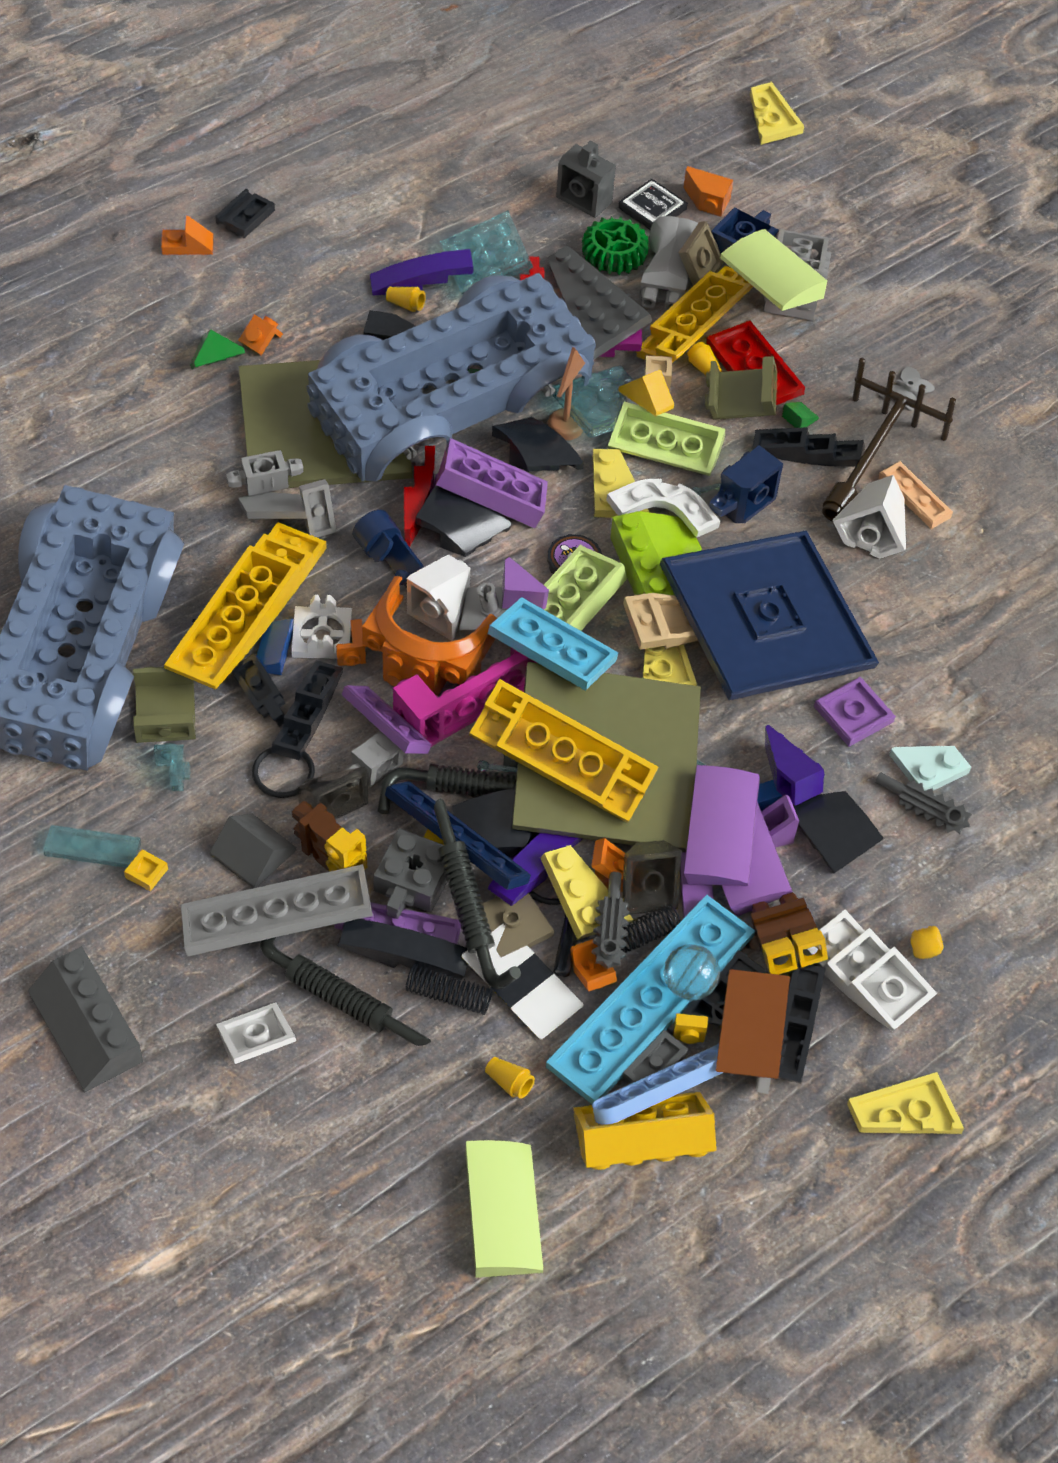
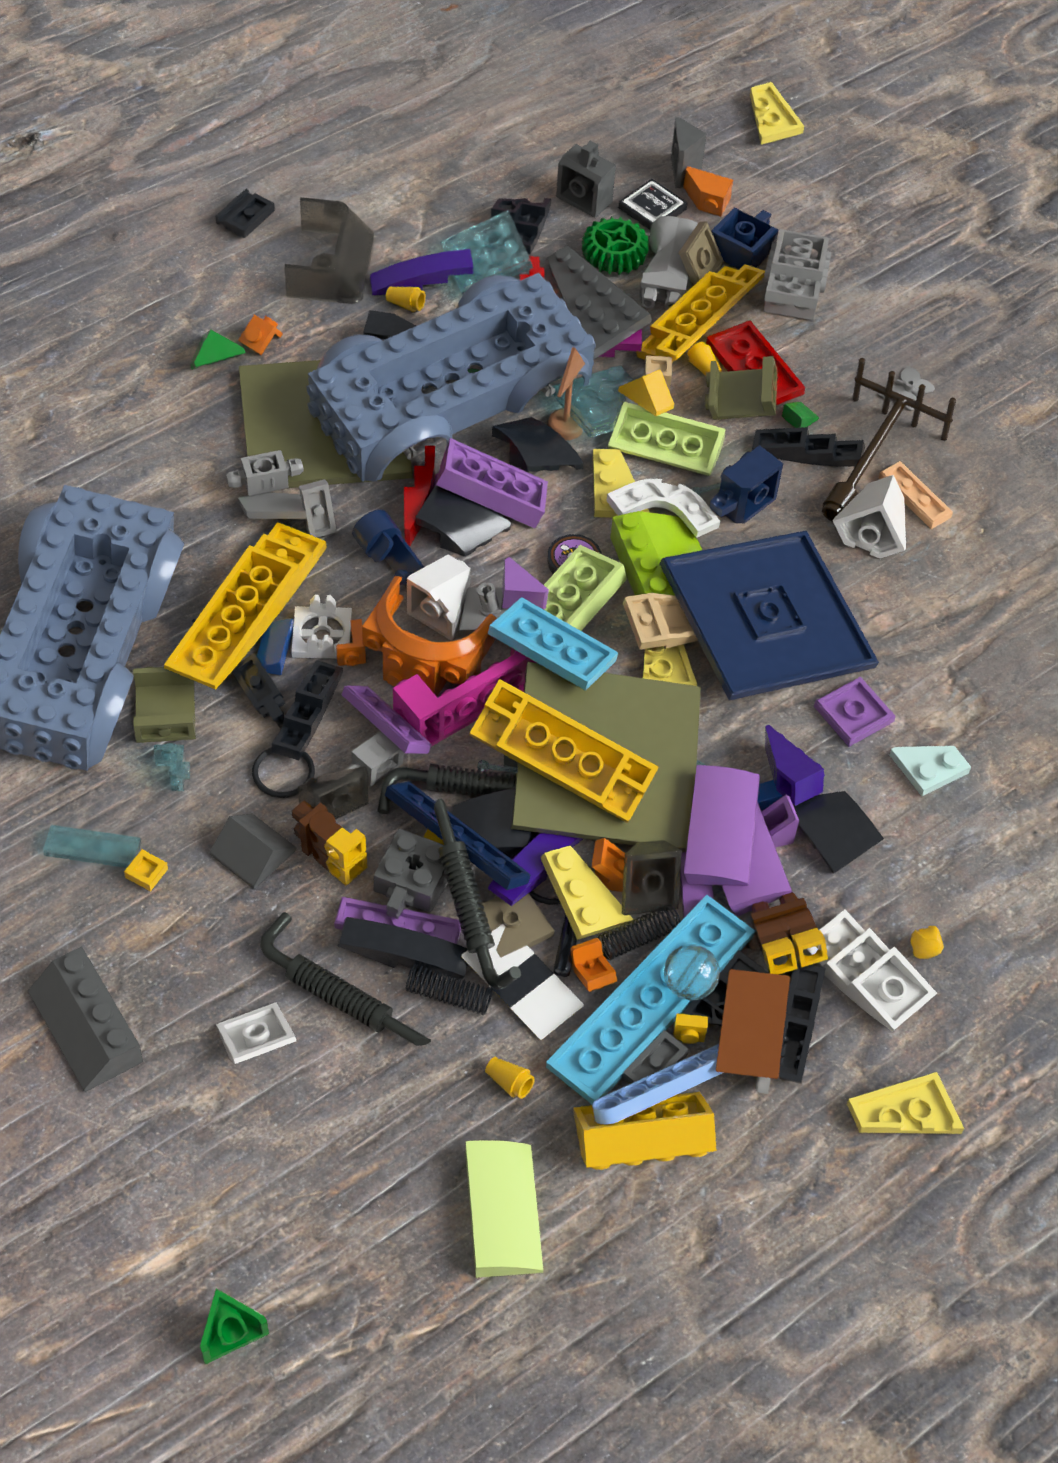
(191, 241): orange slope -> none
(230, 1327): none -> green slope
(275, 910): light grey plate -> none
(339, 275): none -> clear smoke windscreen
(527, 217): none -> black slope
(611, 924): dark grey piece -> none
(686, 150): none -> dark grey slope
(775, 270): yellowish green slope -> none
(913, 796): dark grey piece -> none

